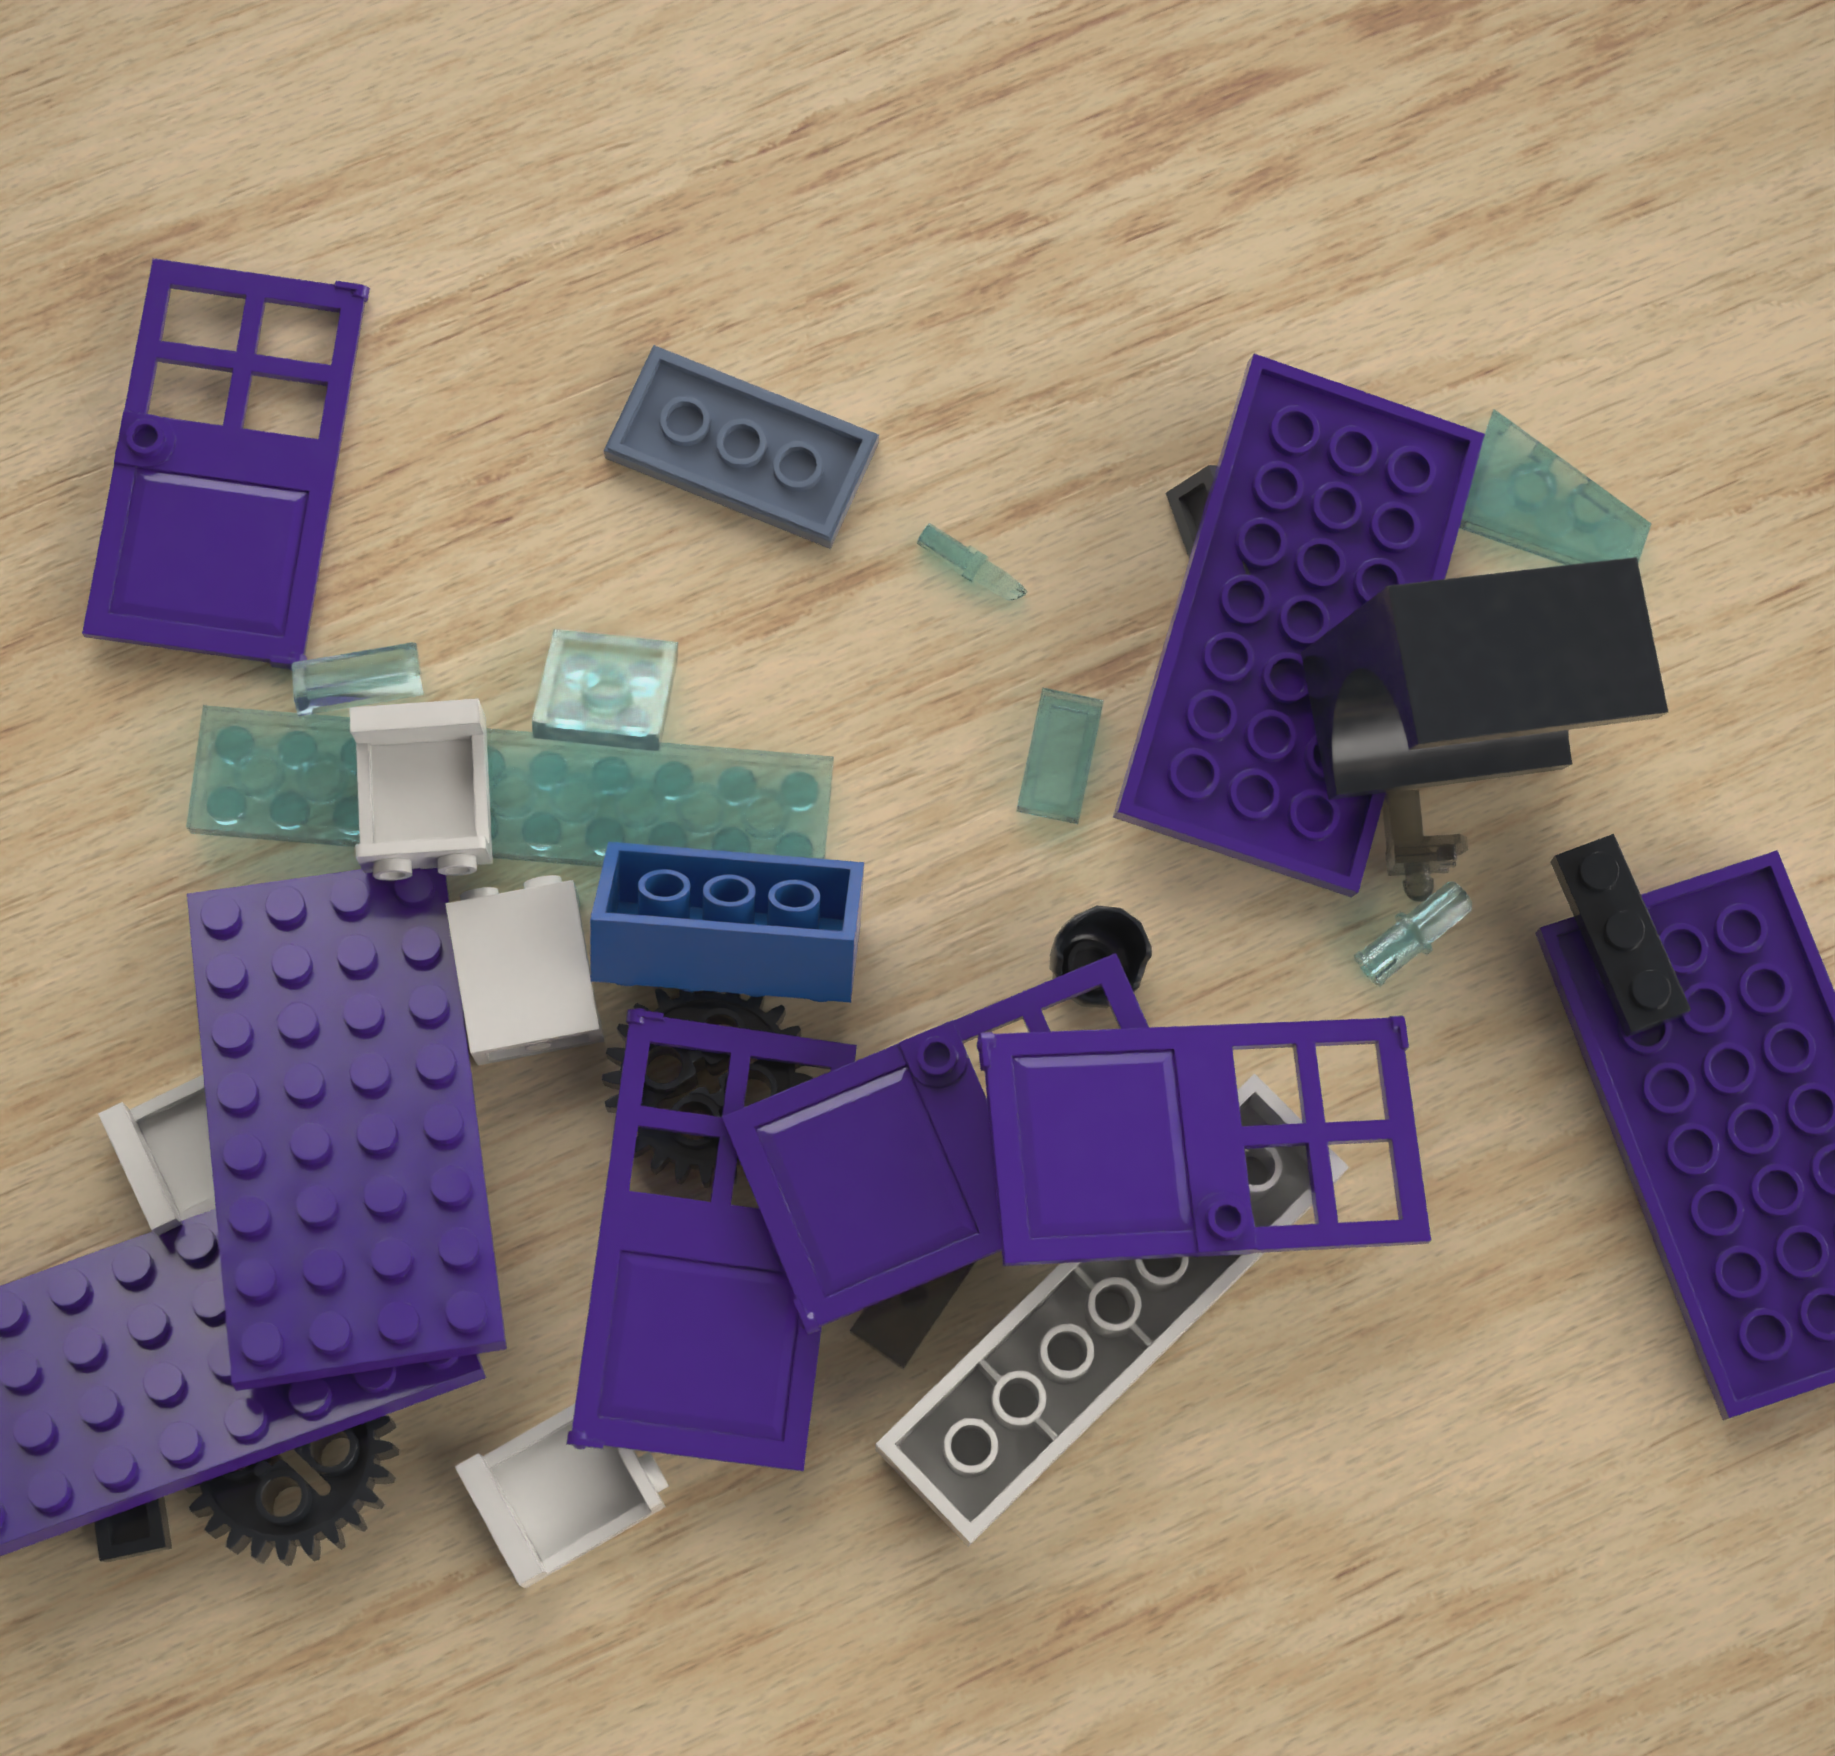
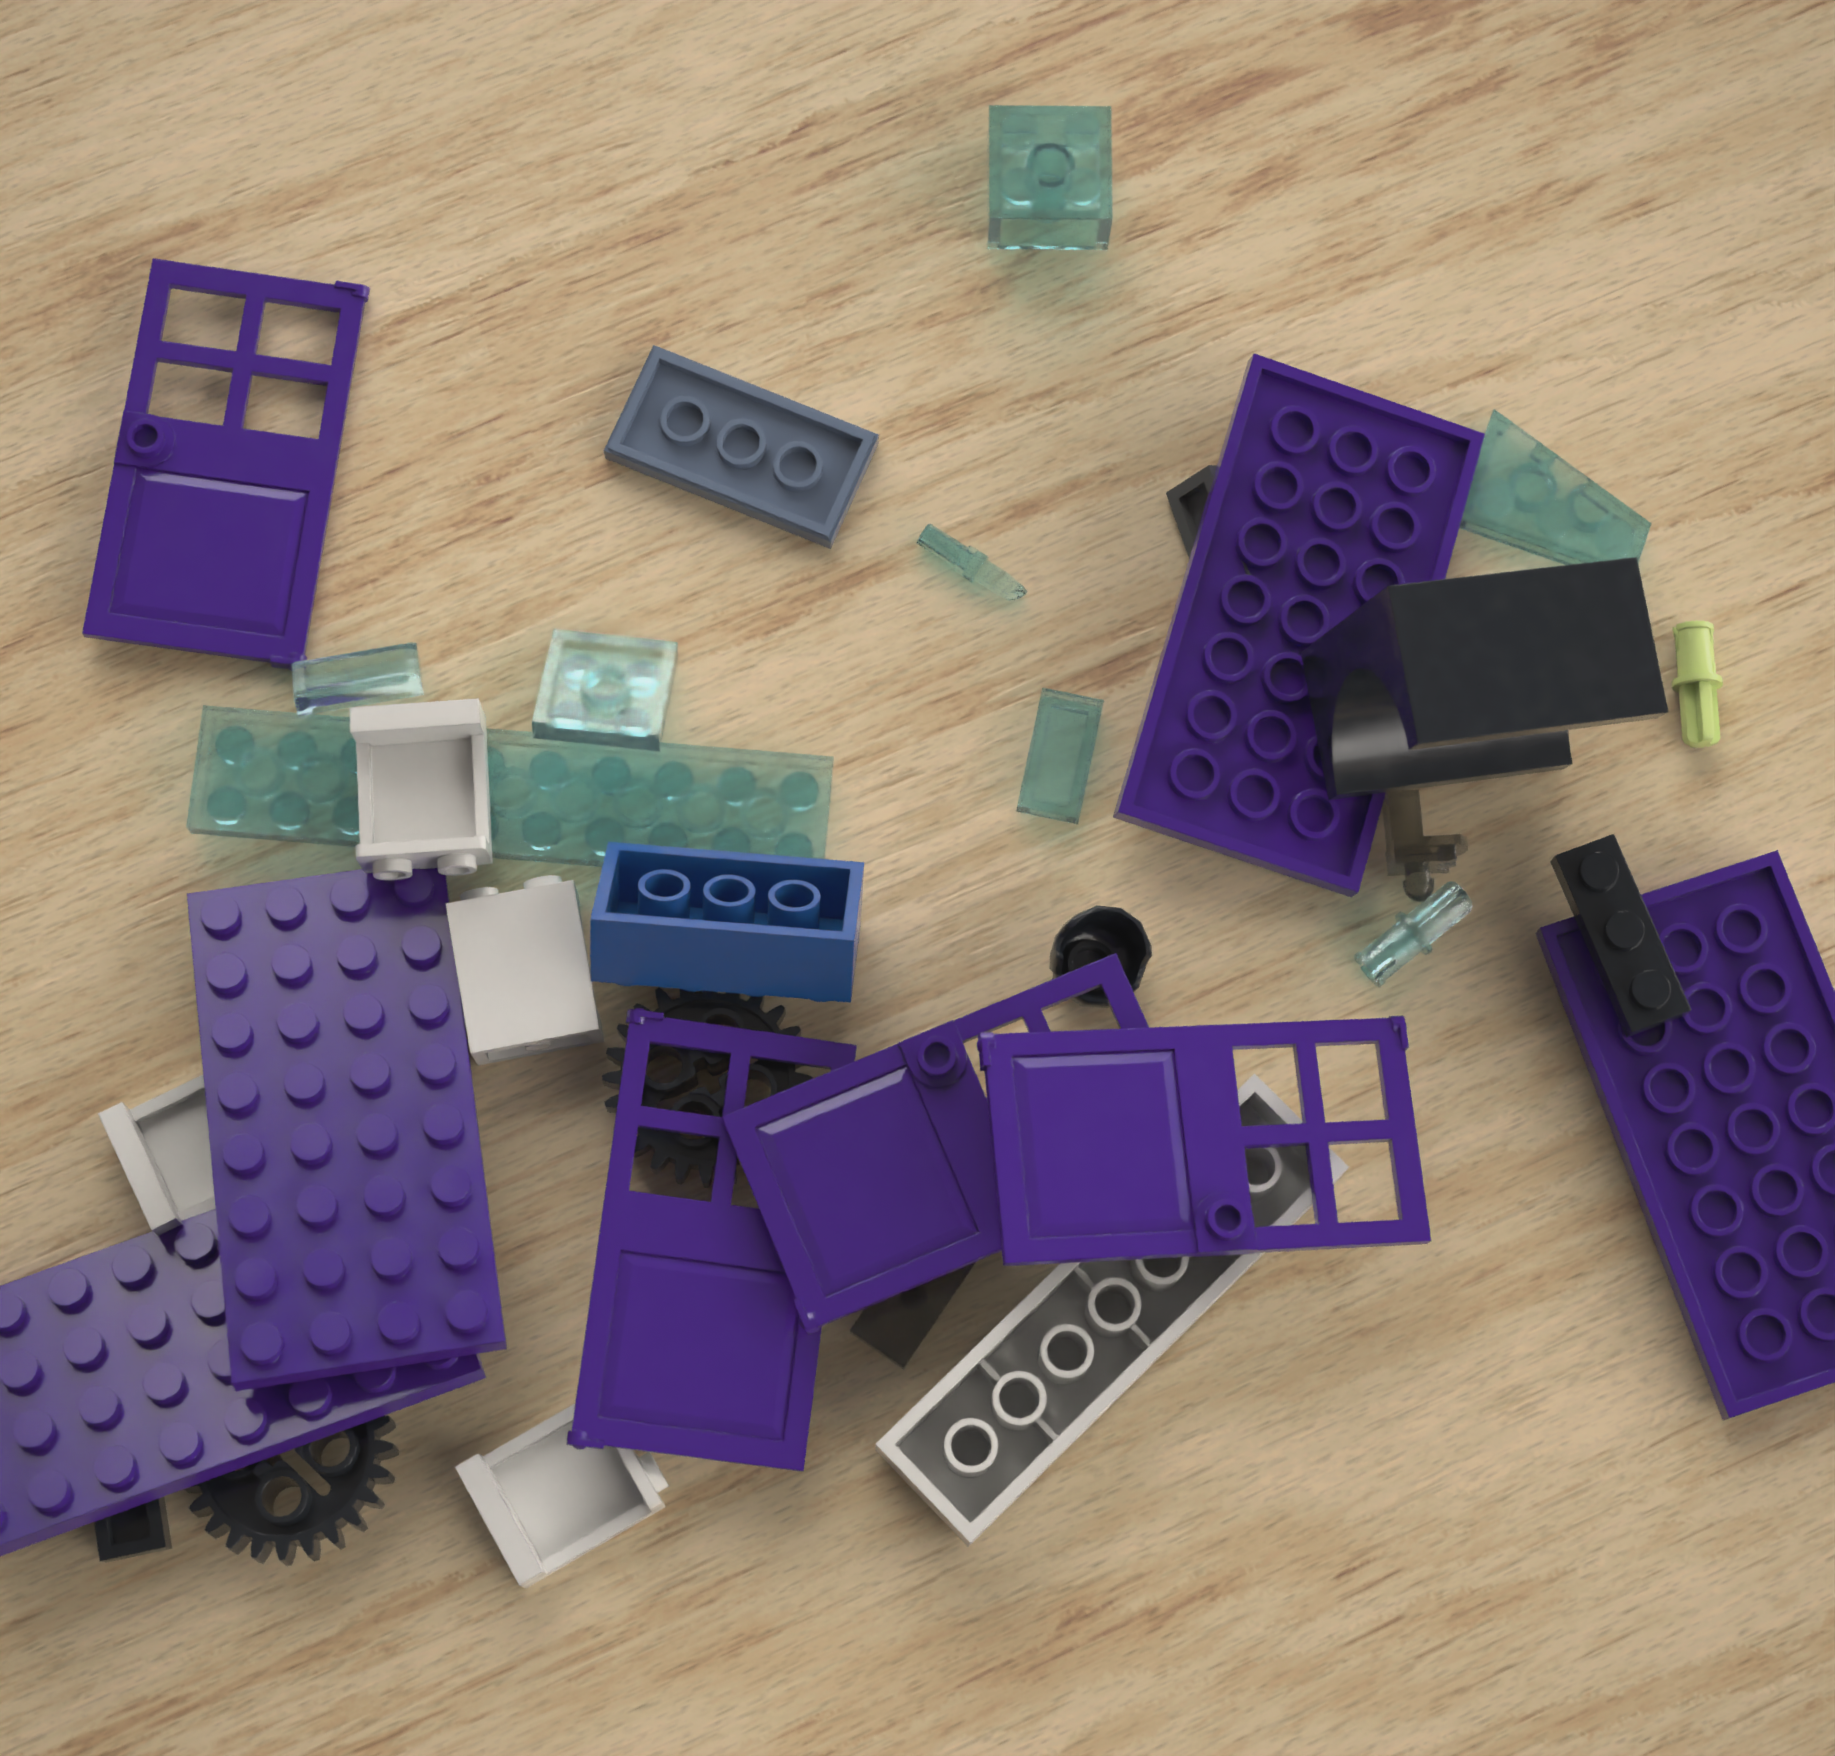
(1049, 177): none -> clear light blue brick
(1697, 683): none -> yellowish green axle

